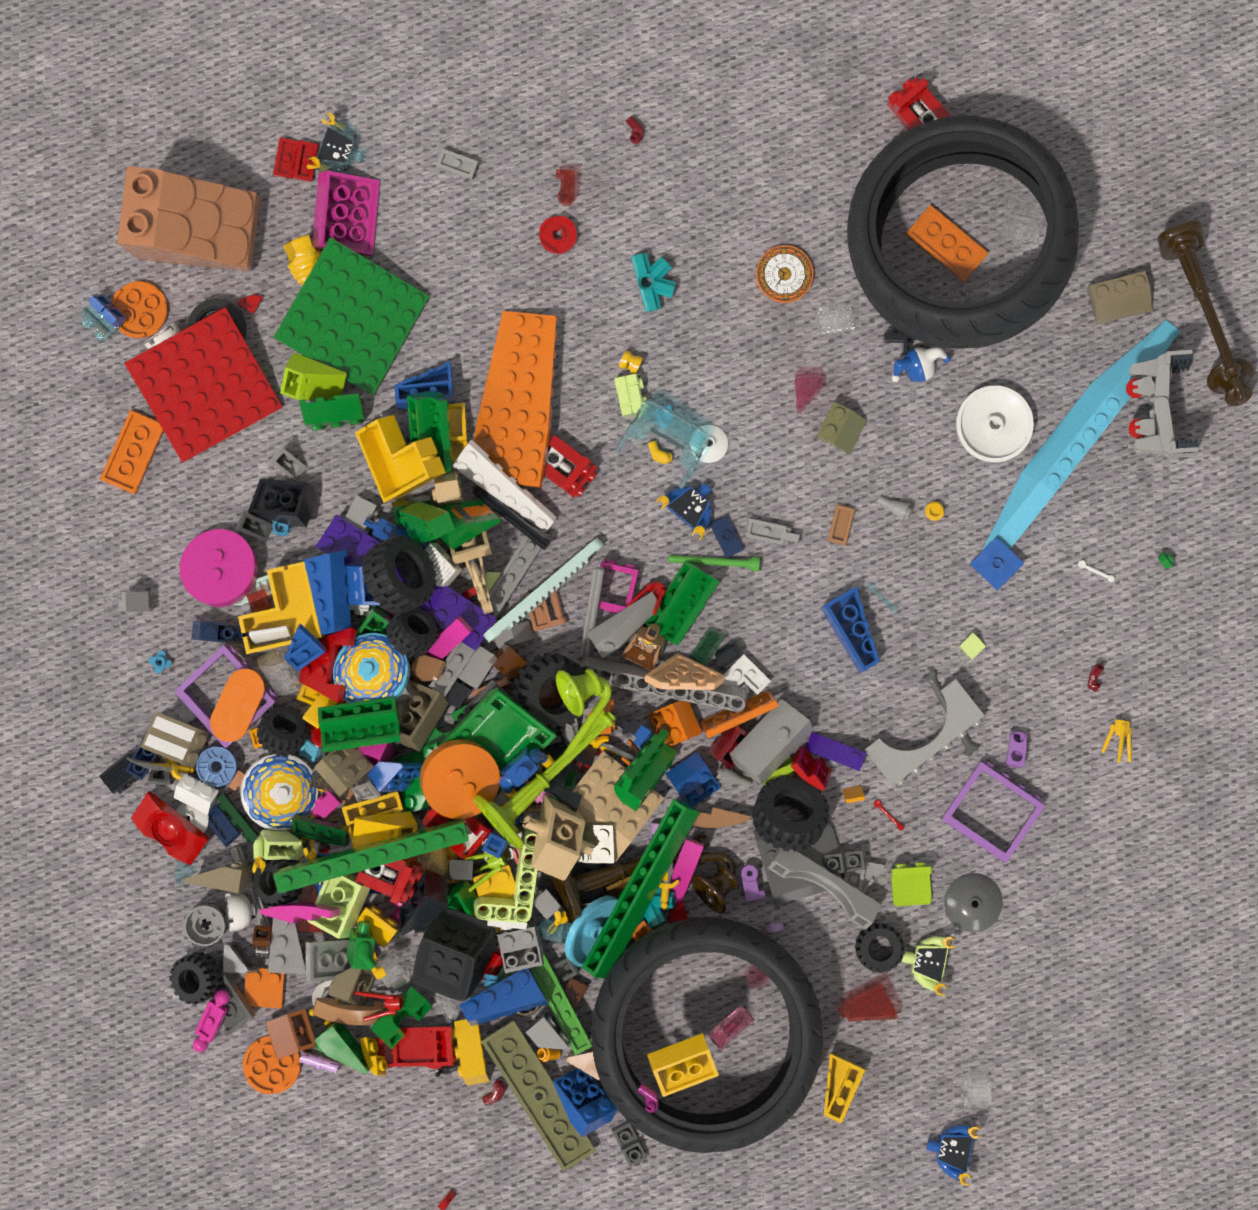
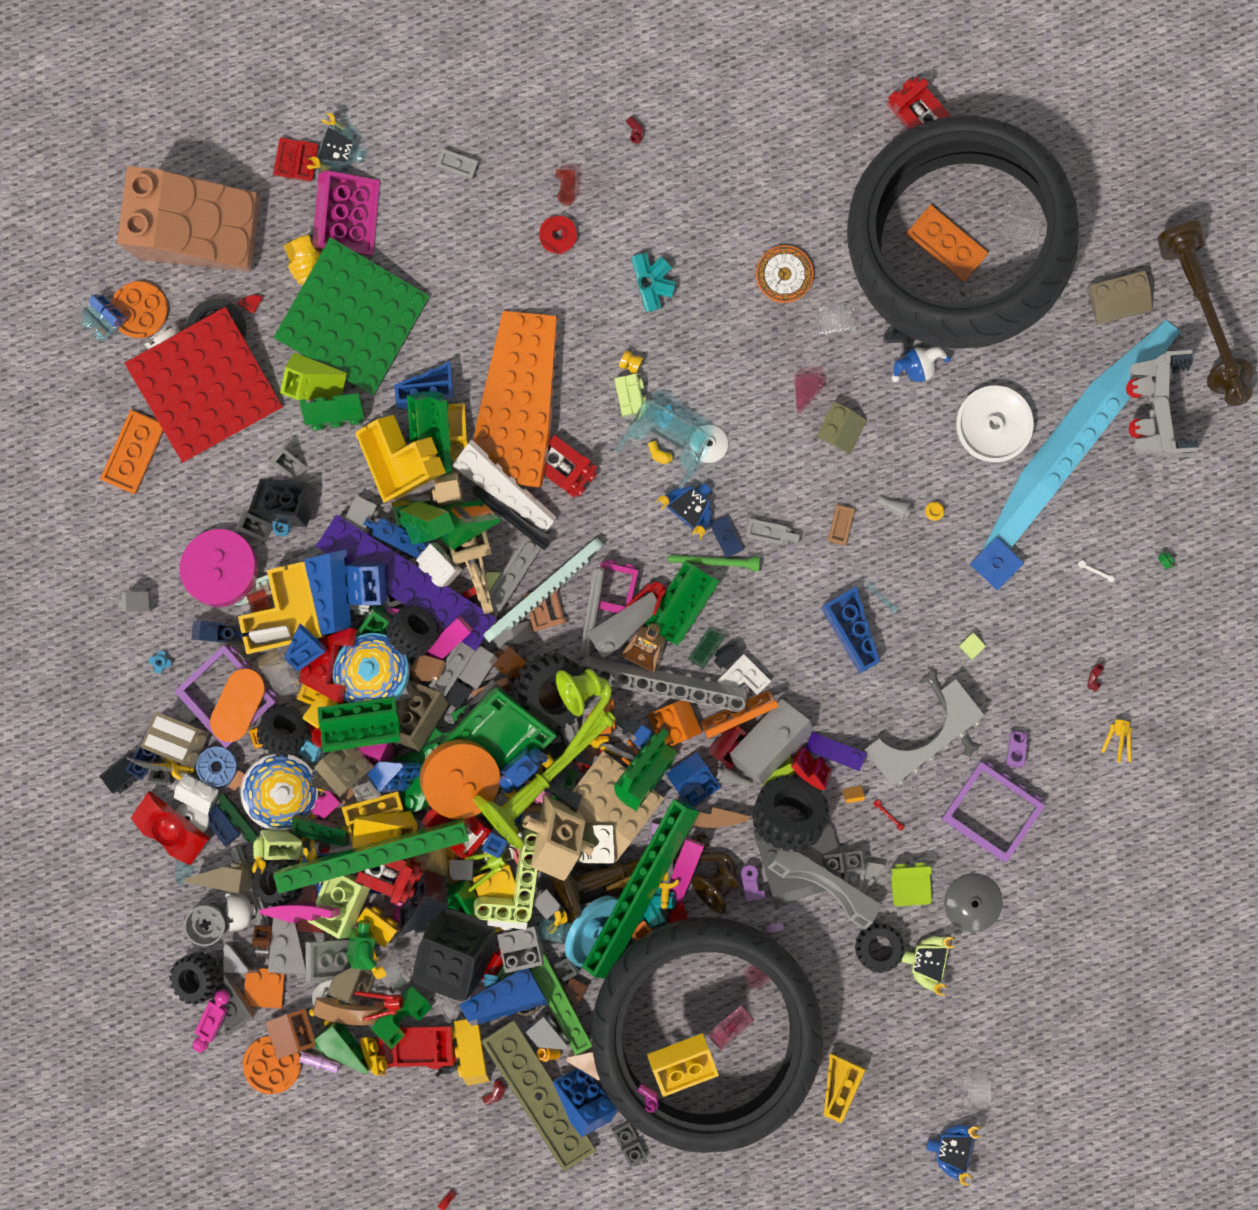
(383, 579): black tyre -> none
(684, 673): light nougat plate -> none
(868, 1005): clear red slope -> none

